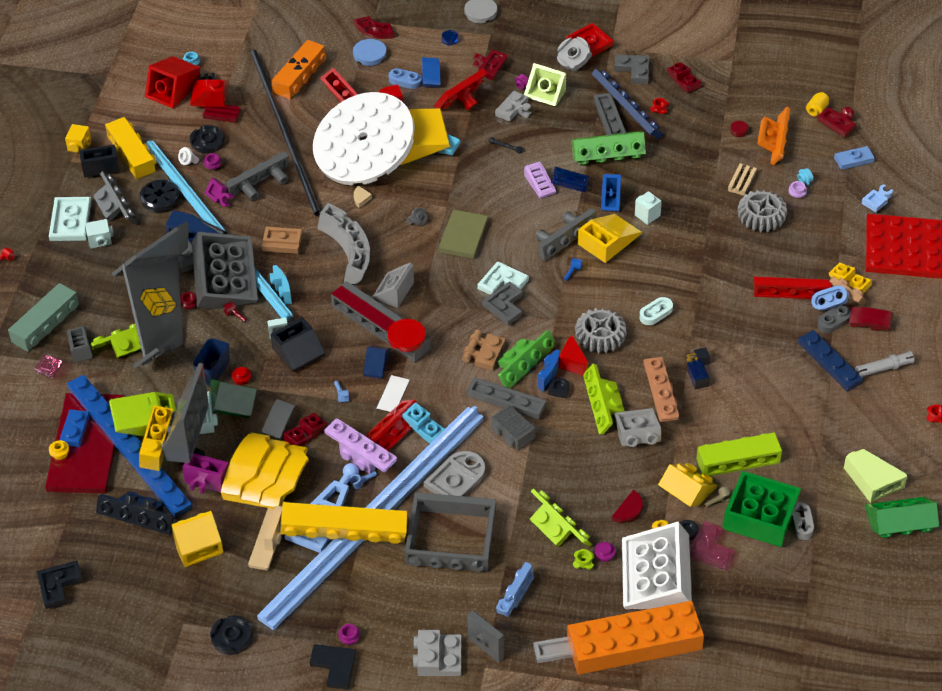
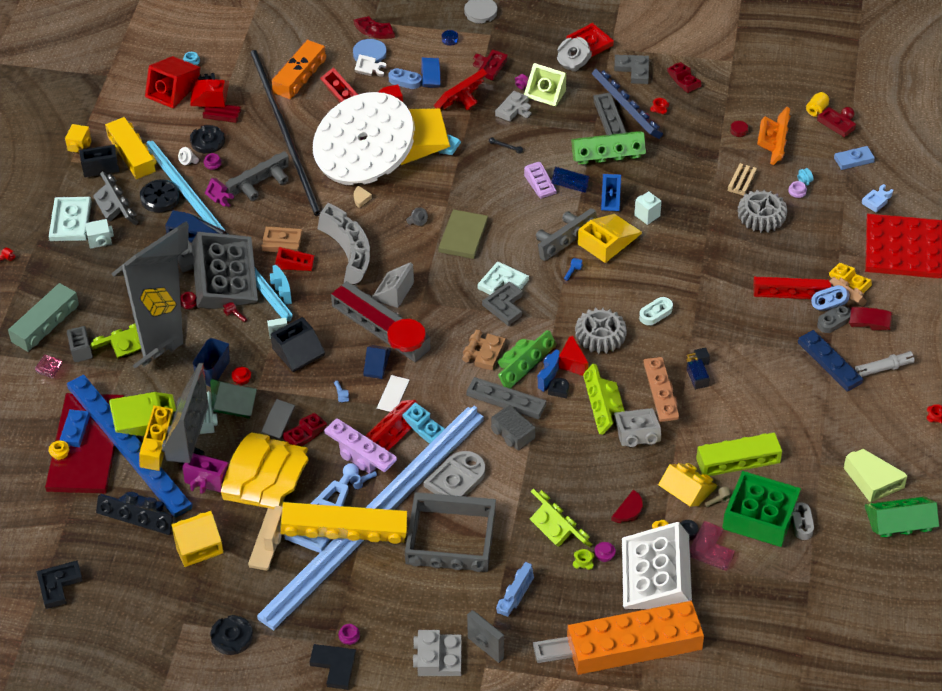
(287, 260): none -> red slope
(367, 65): none -> white plate

